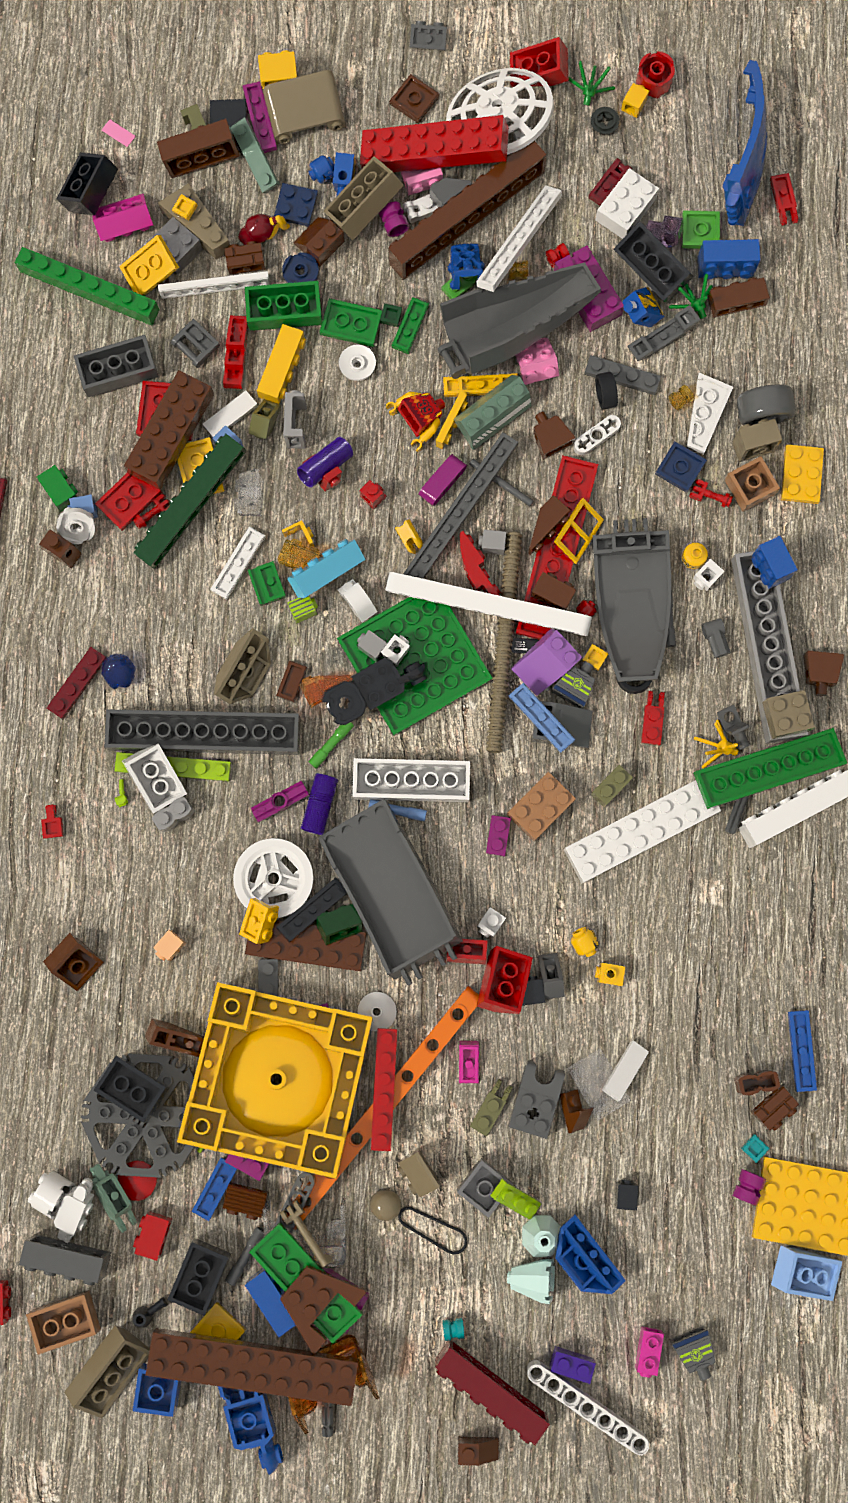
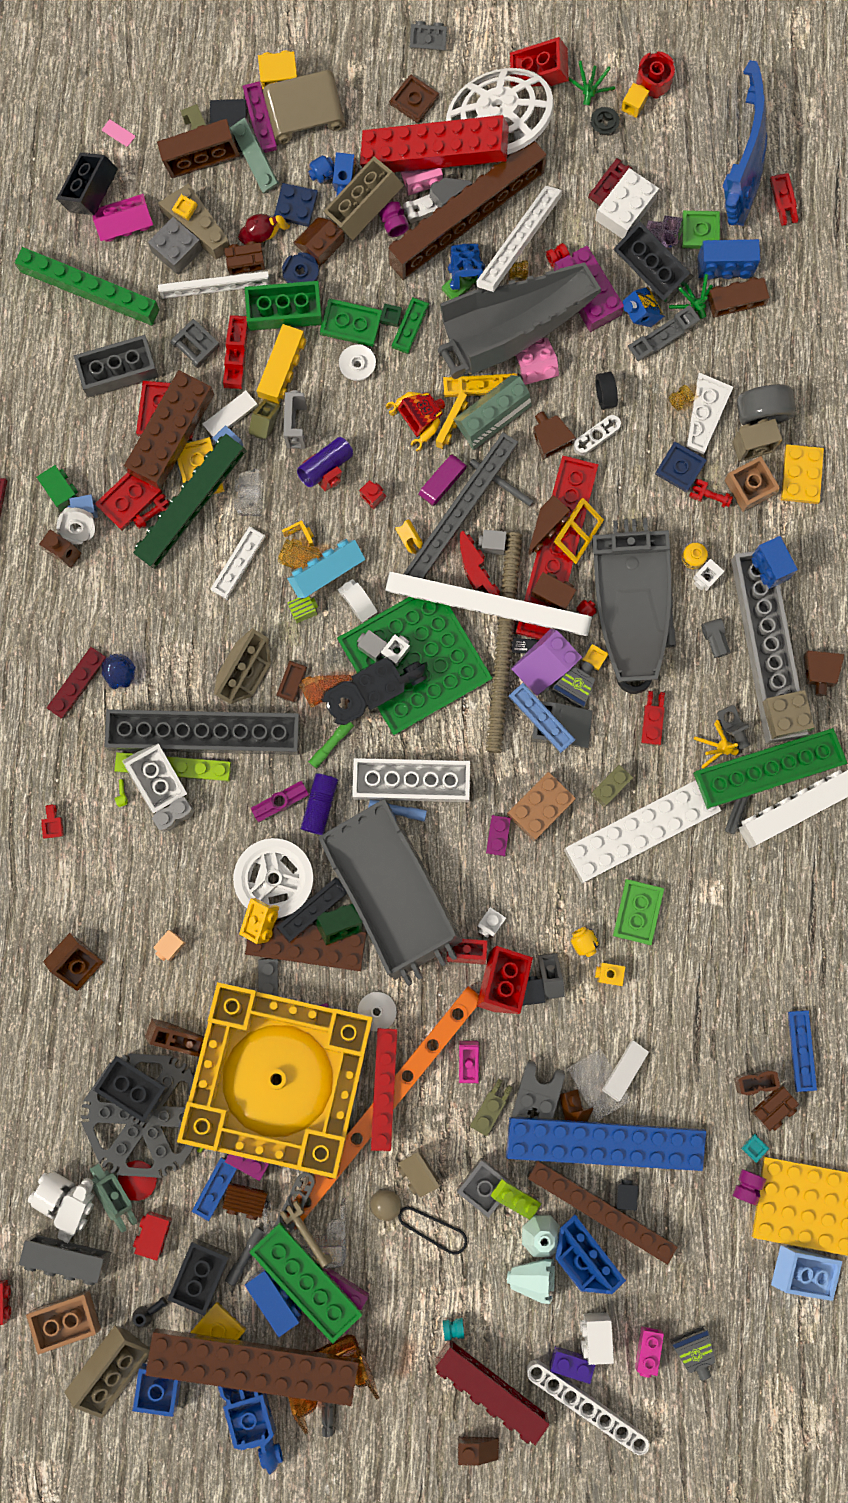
(149, 266): yellow plate -> none
(266, 583): green plate -> none
(309, 1297): reddish brown wing -> none
(597, 1333): none -> white brick
(602, 1211): none -> reddish brown brick
(605, 1144): none -> blue plate
(624, 375): dark grey plate -> none
(638, 912): none -> bright green plate

